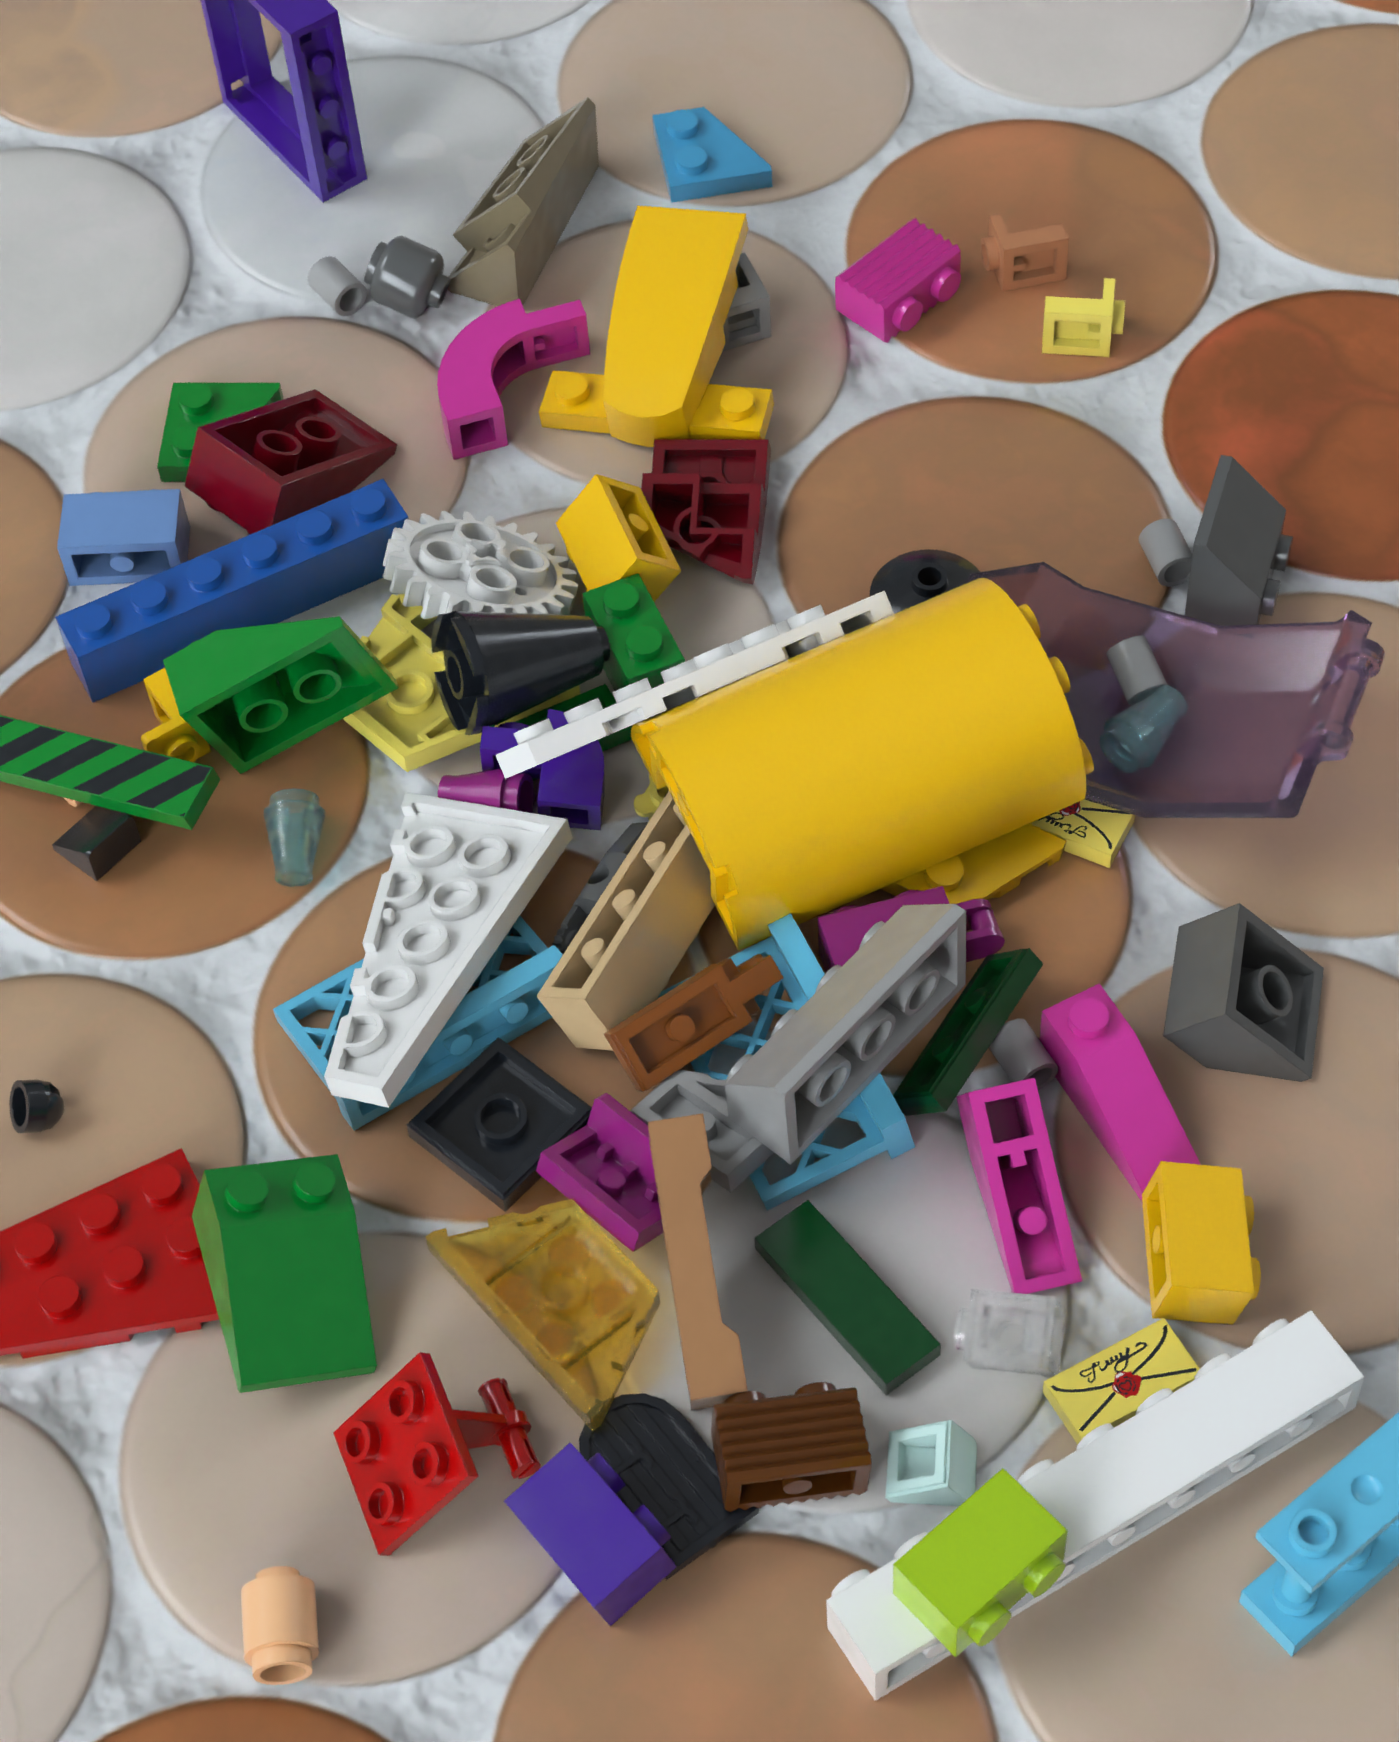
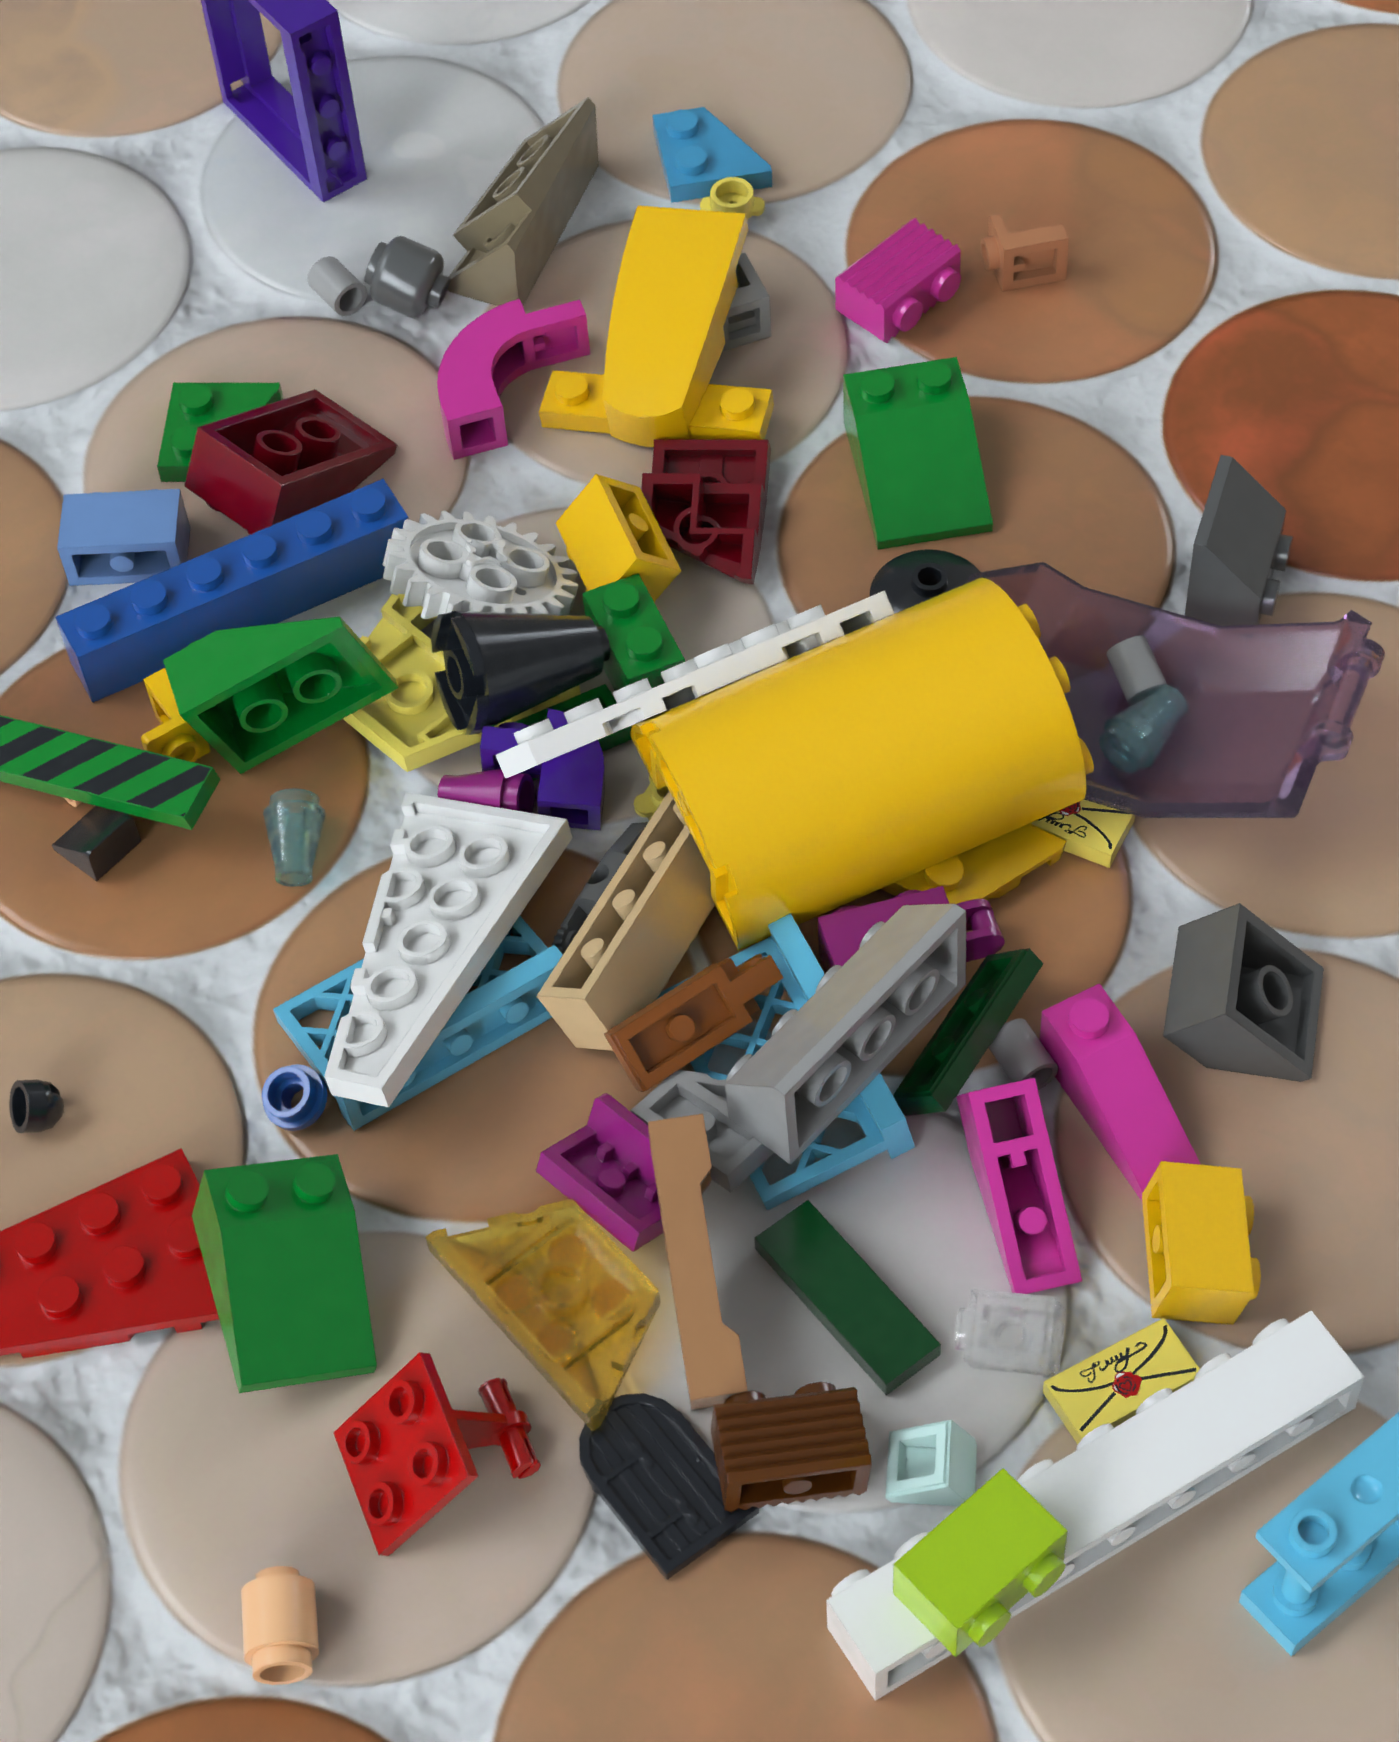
(282, 1087): none -> blue plate
(498, 1122): black plate -> none
(591, 1533): dark purple brick -> none
(734, 196): none -> light yellow plate
(916, 452): none -> green slope
(1082, 324): light yellow bracket -> none
(1166, 552): light grey hinge -> none

